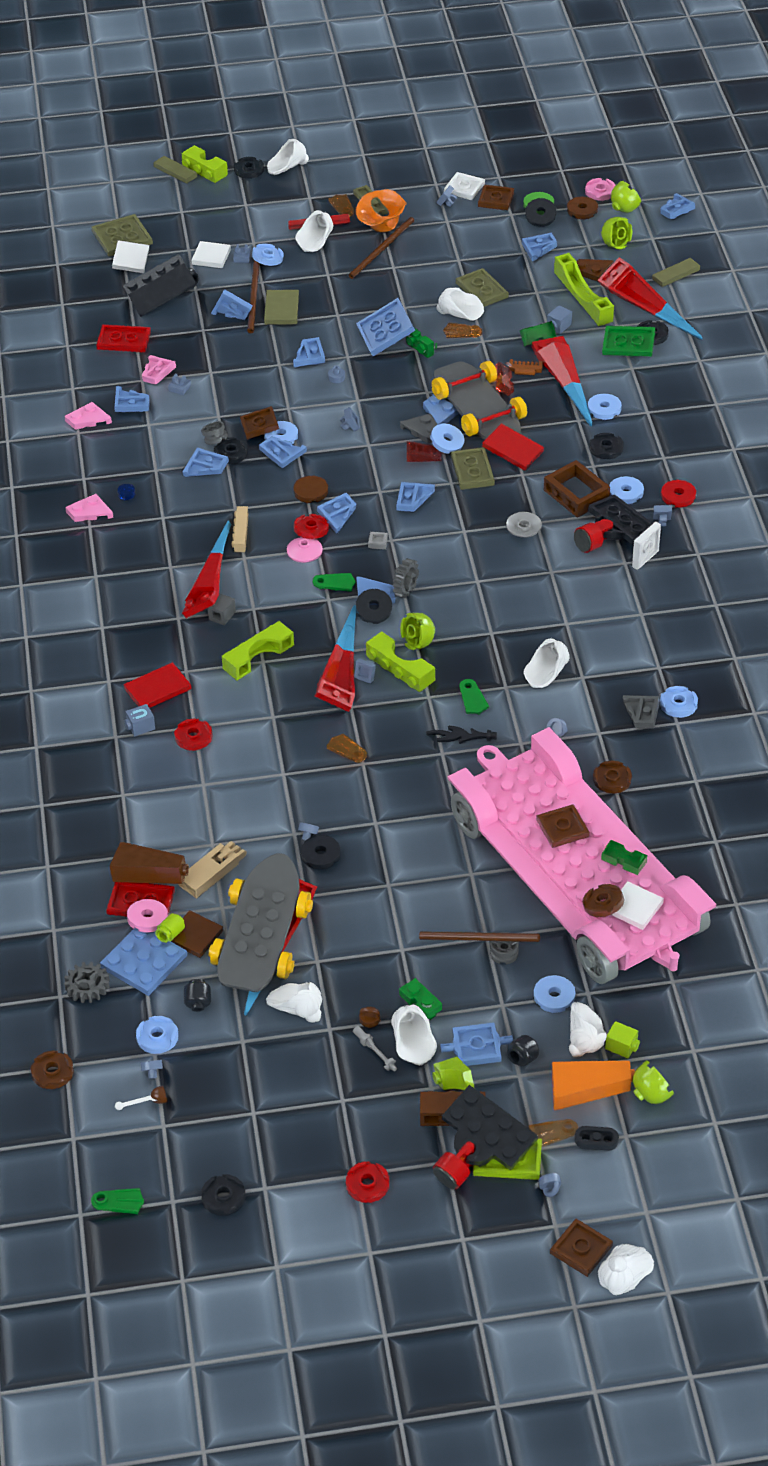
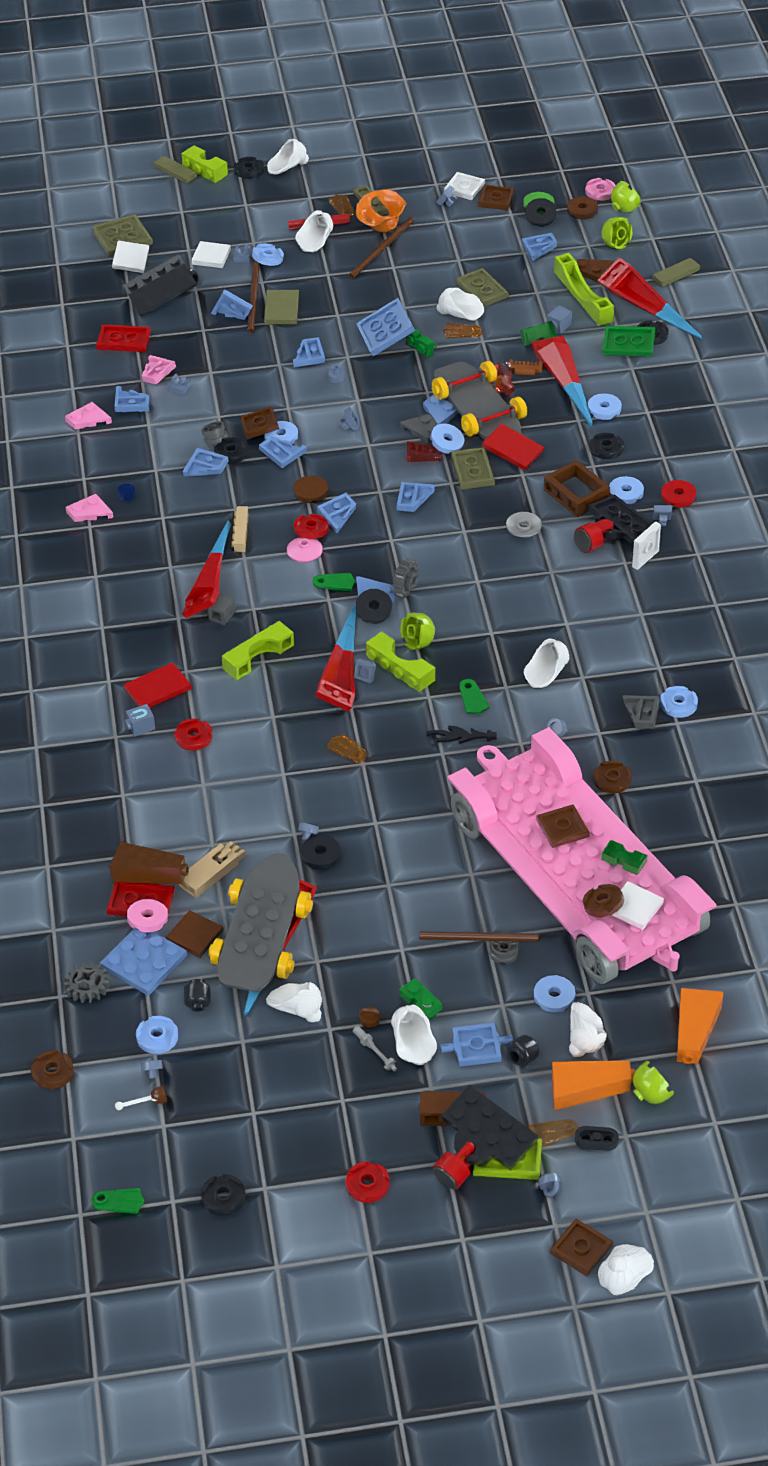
(170, 928): lime brick -> none
(378, 540): light grey tile -> none
(452, 1074): lime arch -> none
(622, 1040): lime brick -> none
(677, 206): medium blue wing -> none
(696, 1021): none -> orange slope

